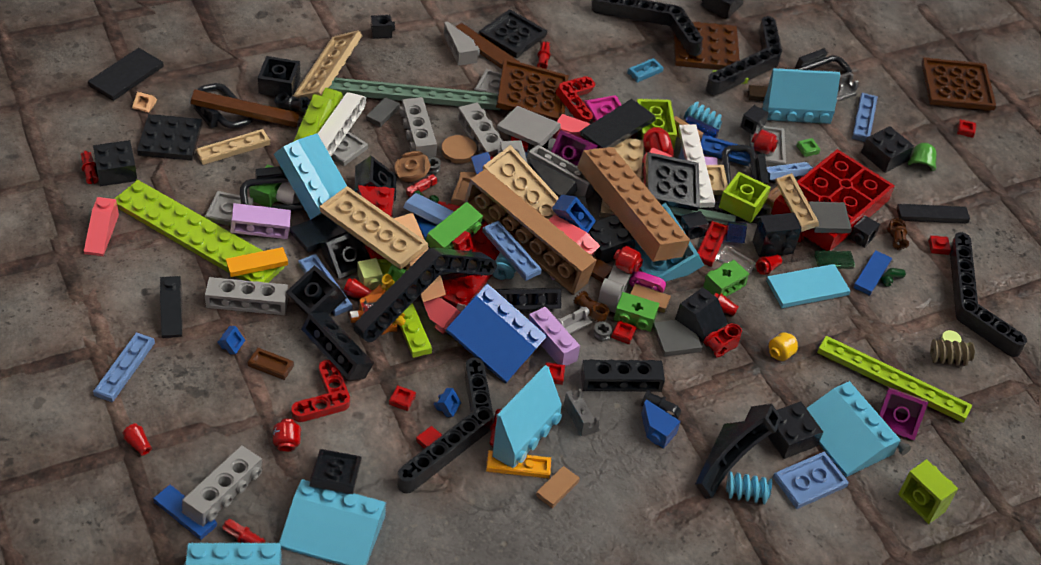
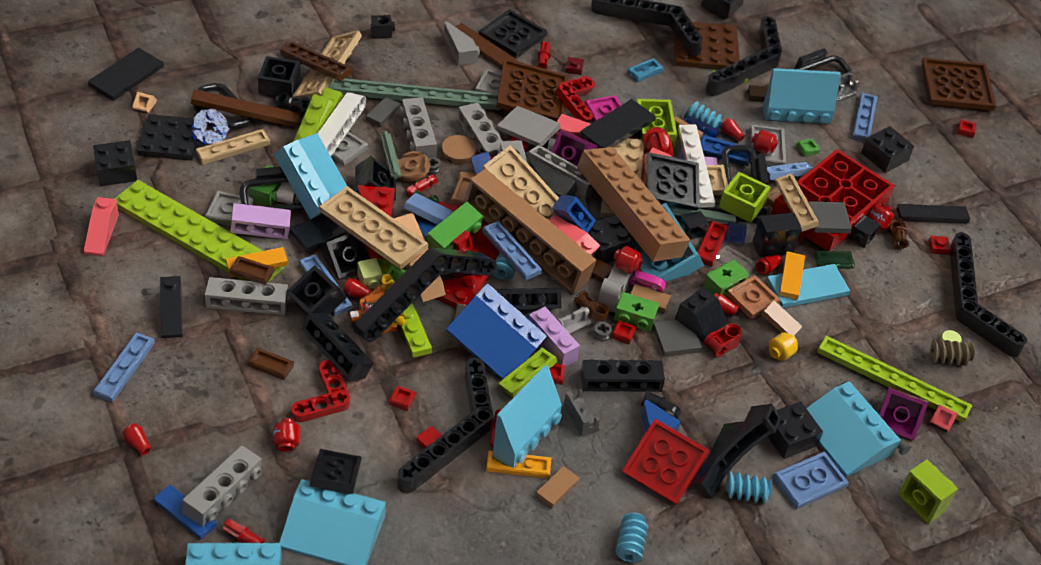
(89, 167): red axle -> none
(199, 126): none -> clear blue plate
(231, 340): blue tile -> none
(252, 270): none -> reddish brown tile
(316, 61): none -> reddish brown tile
(390, 155): none -> sand green axle
(441, 313): coral slope -> none
(448, 402): blue tile -> none
(525, 372): none -> lime plate
(574, 65): none -> dark red plate
(632, 537): none -> medium azure piece
(665, 461): none -> red plate
(731, 129): none -> red cone
(752, 296): none -> nougat plate
(754, 119): black brick -> none
(781, 319): none -> tile
(792, 275): none -> light orange tile
(872, 273): blue tile -> none
(882, 215): none -> red head
(887, 277): dark green arm -> none
(924, 154): bright green hair -> none
(943, 417): none -> coral tile

